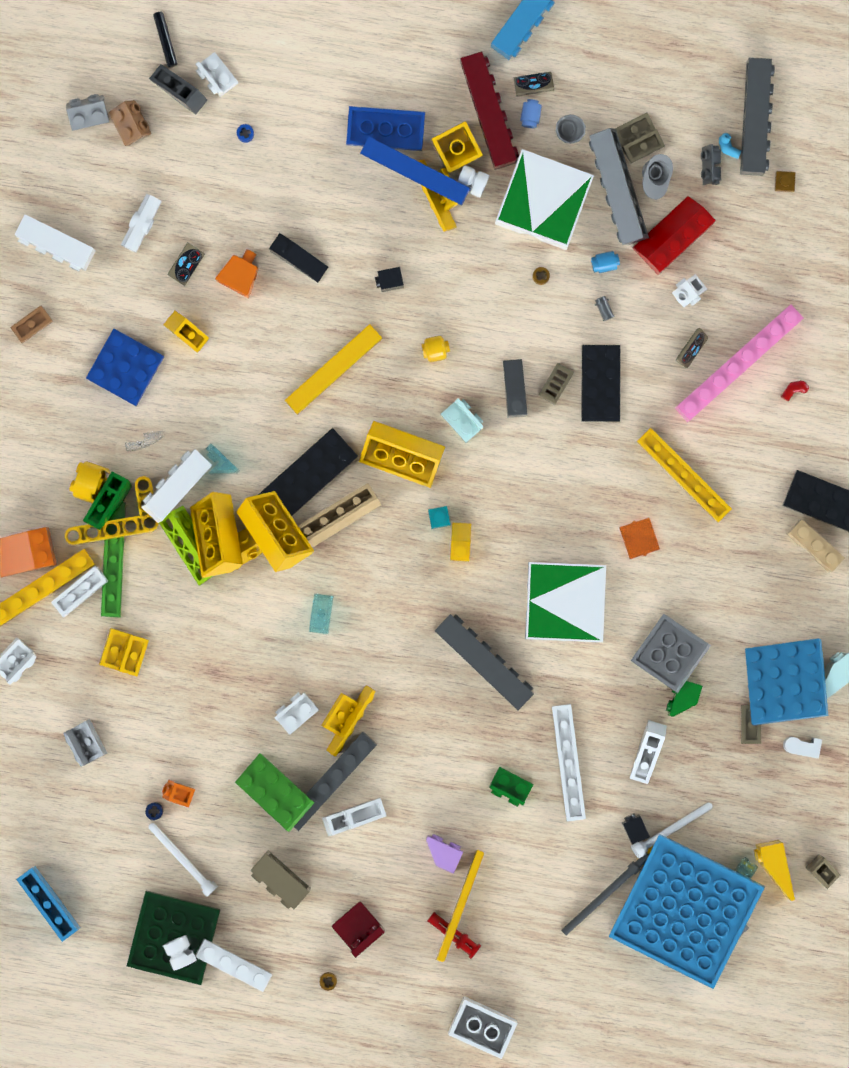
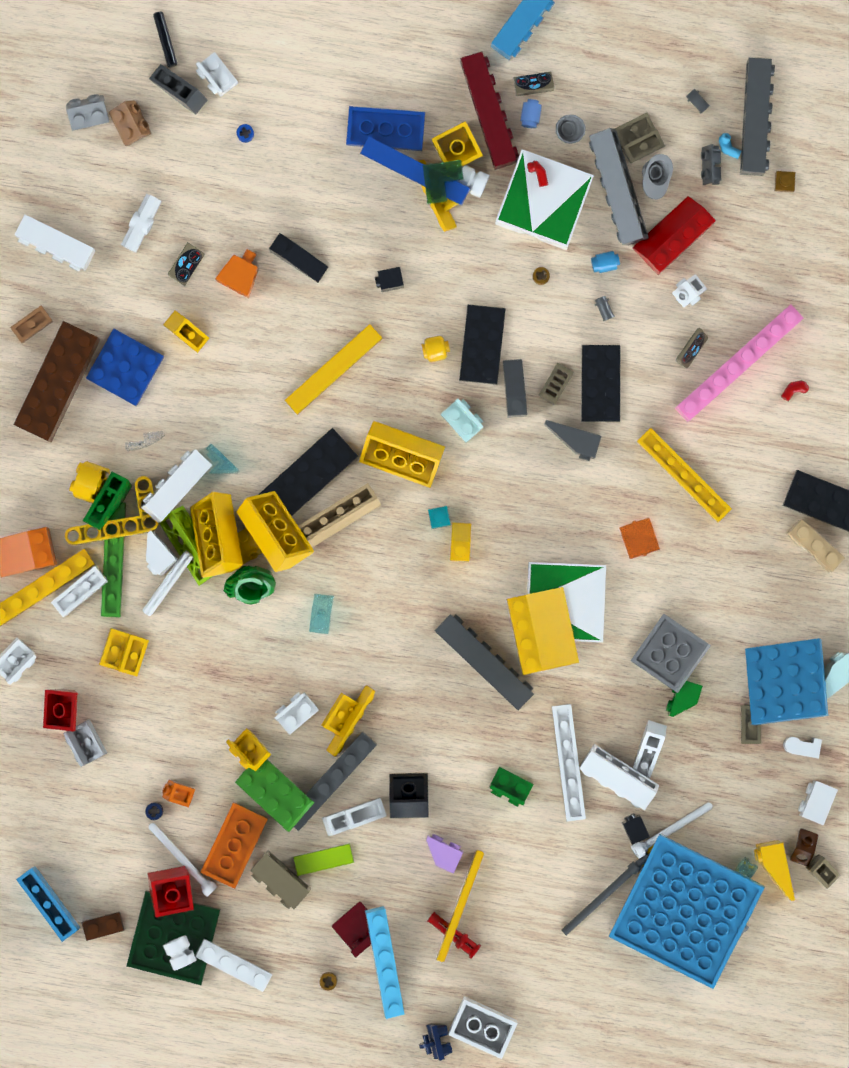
(57, 381): none -> reddish brown brick
(60, 709): none -> red slope
(102, 926): none -> reddish brown plate
(158, 555): none -> white slope
(167, 583): none -> white axle
(170, 891): none -> red slope
(234, 845): none -> orange plate
(249, 750): none -> yellow bracket
(250, 584): none -> green helmet
(323, 859): none -> lime tile
(384, 962): none -> medium azure plate
(408, 795): none -> black slope
(437, 175): none -> clear green plate
(439, 1050): none -> dark blue hips
(482, 344): none -> black plate
(536, 167): none -> red arm
(542, 630): none -> yellow slope
(579, 441): none -> dark grey slope
(619, 777): none -> white brick
(695, 98): none -> dark grey pin
(805, 846): none -> reddish brown bracket
(817, 802): none -> white brick

